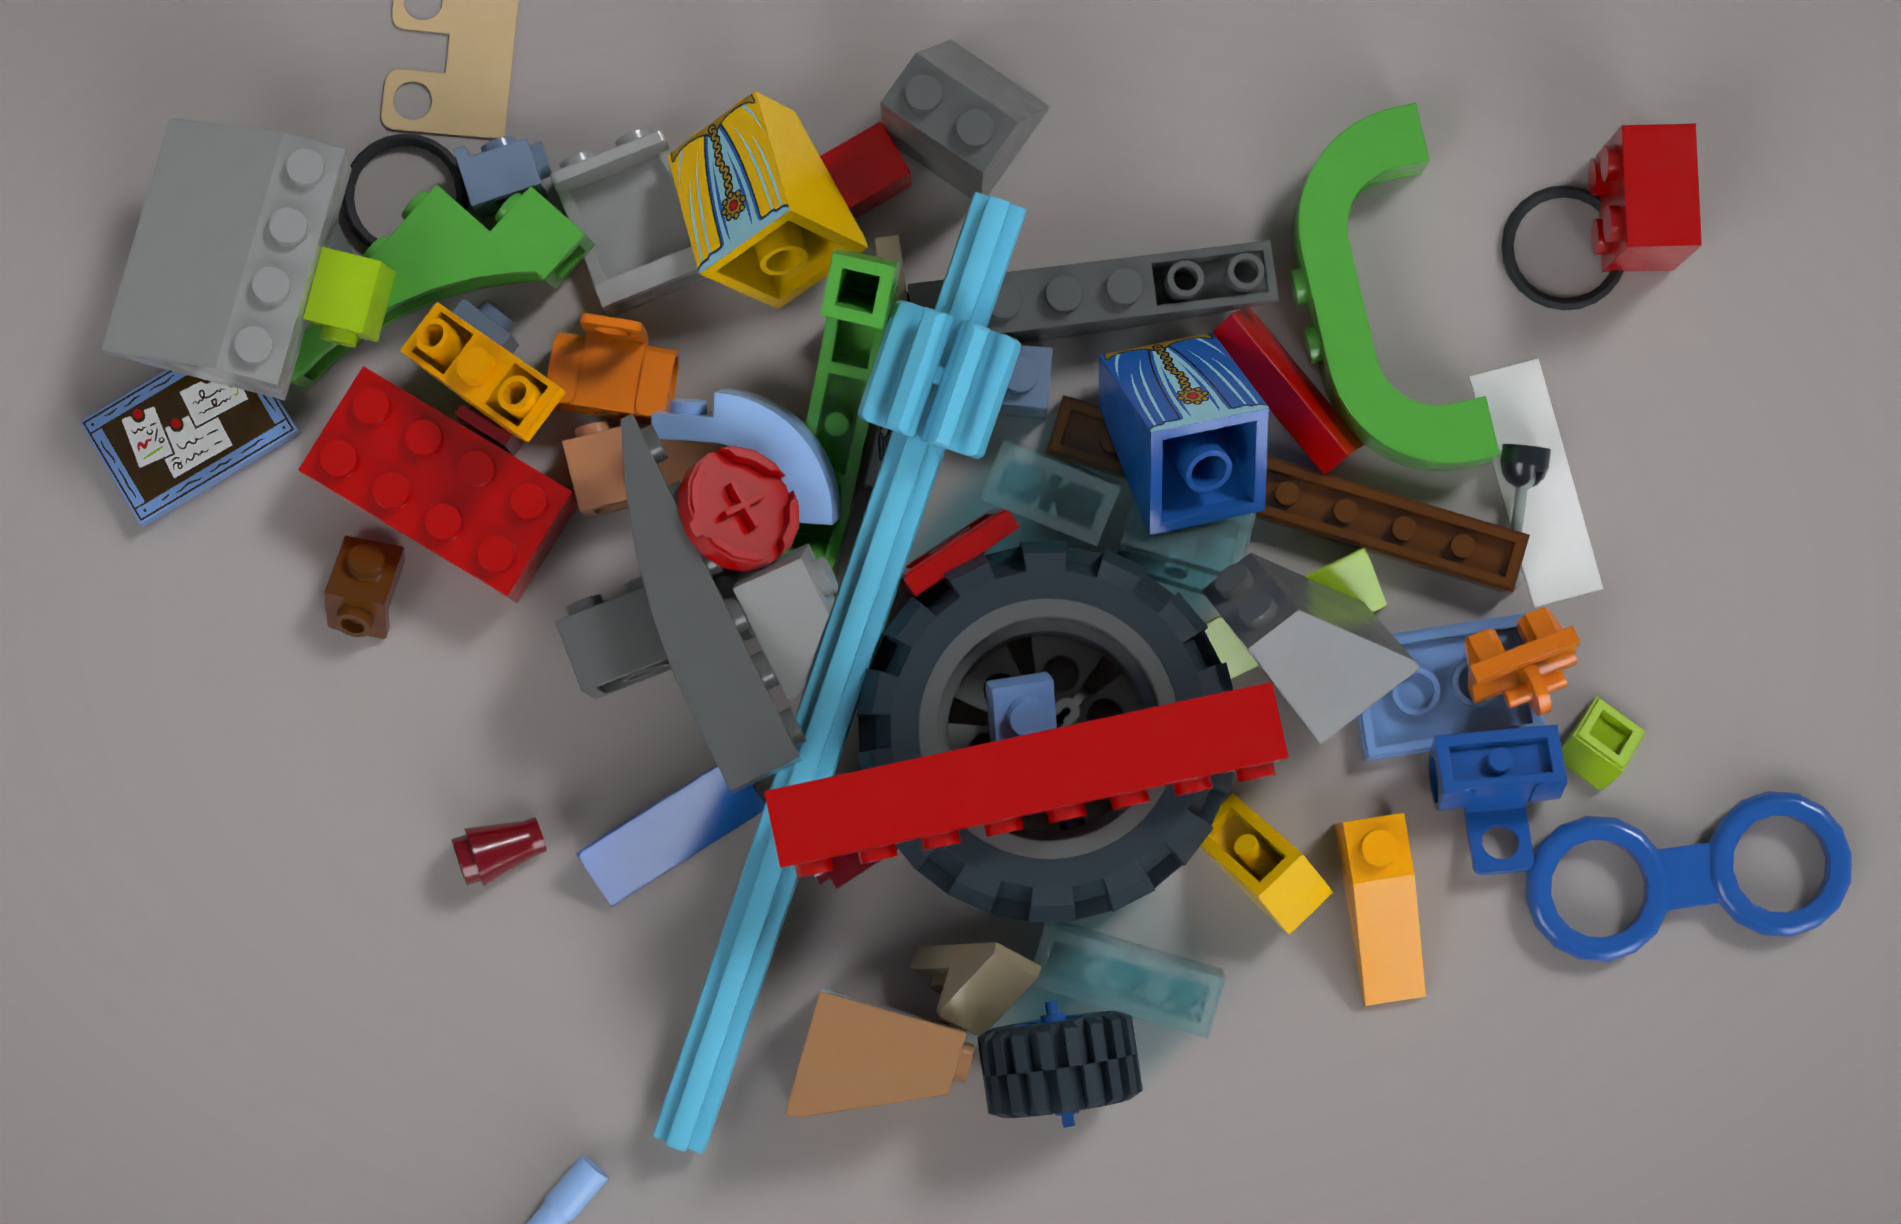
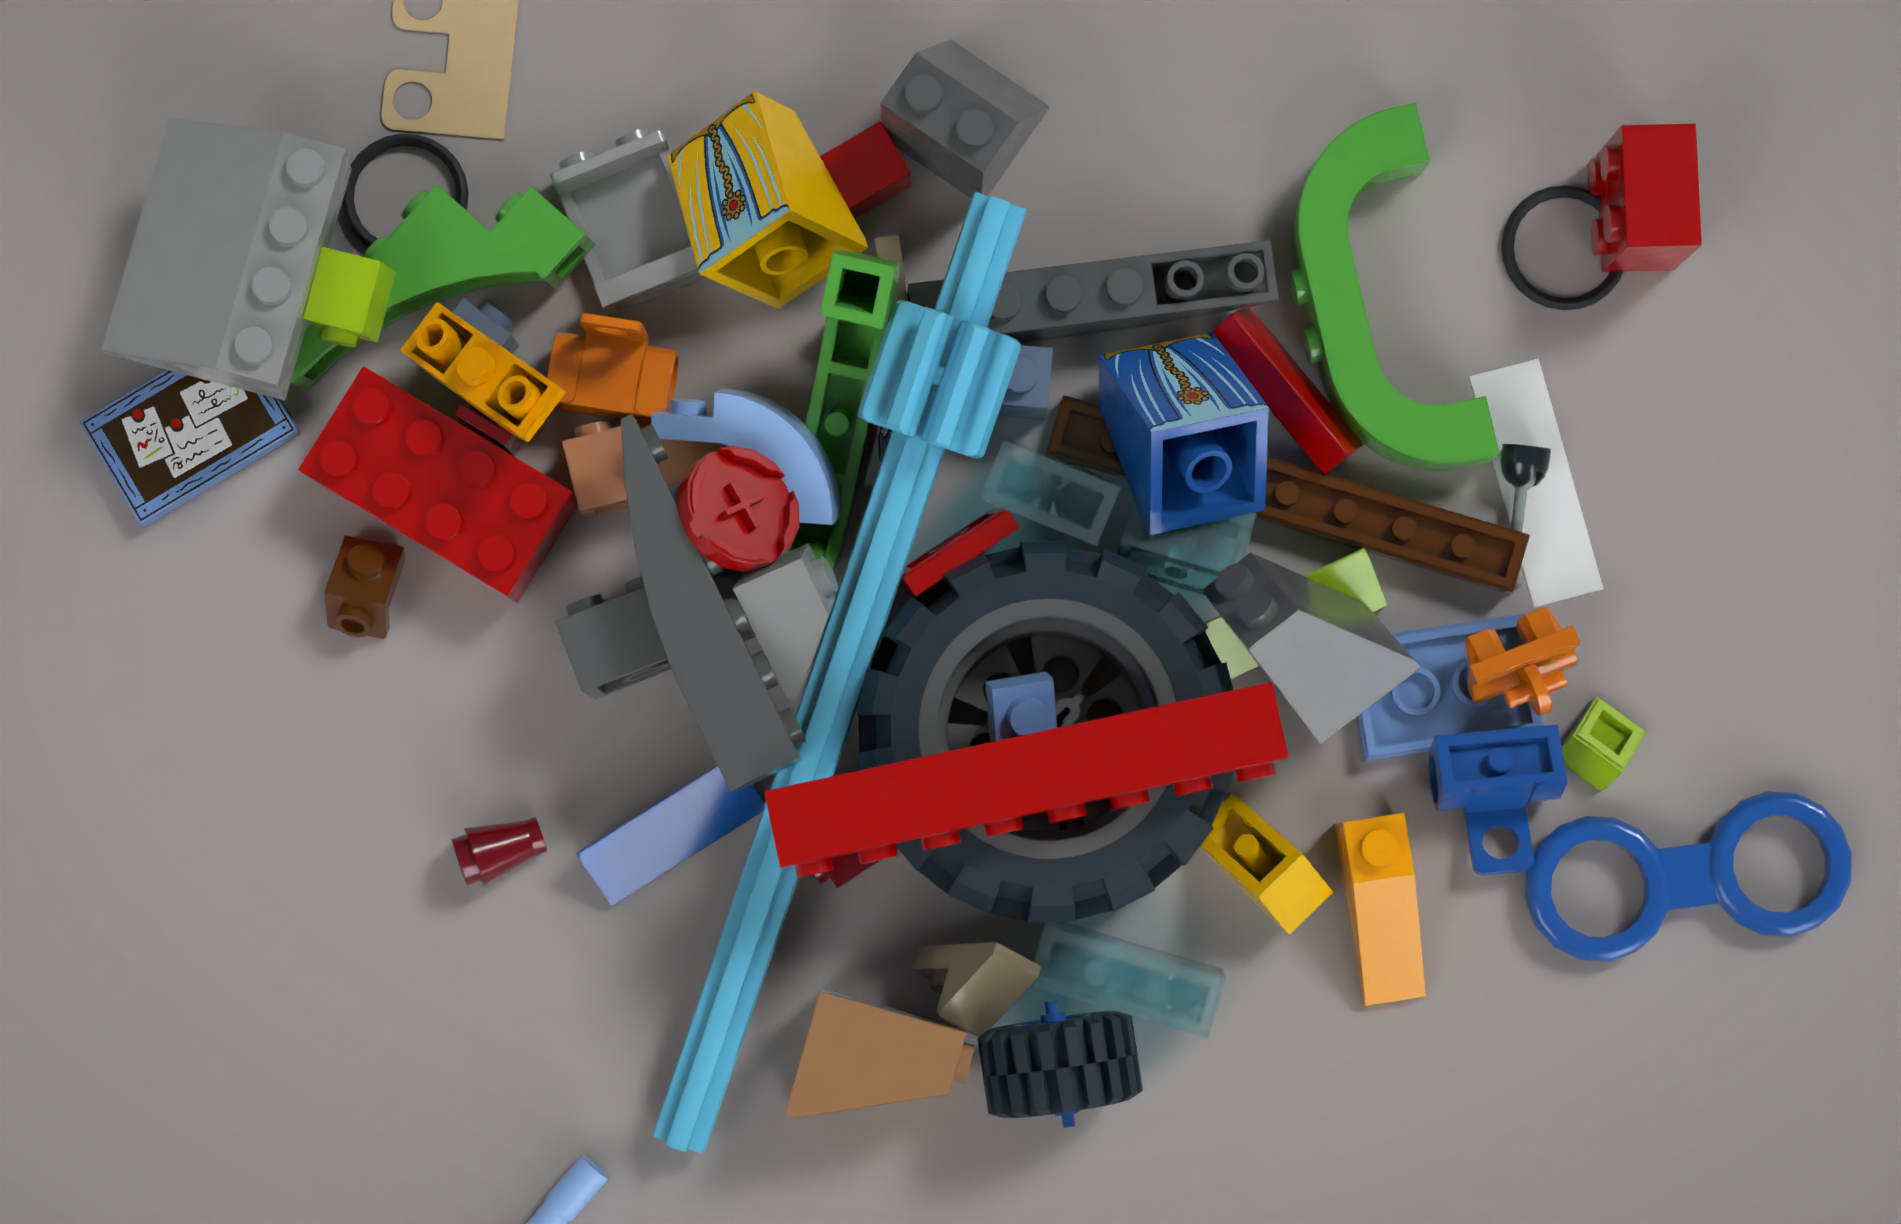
(502, 171): sand blue brick -> none

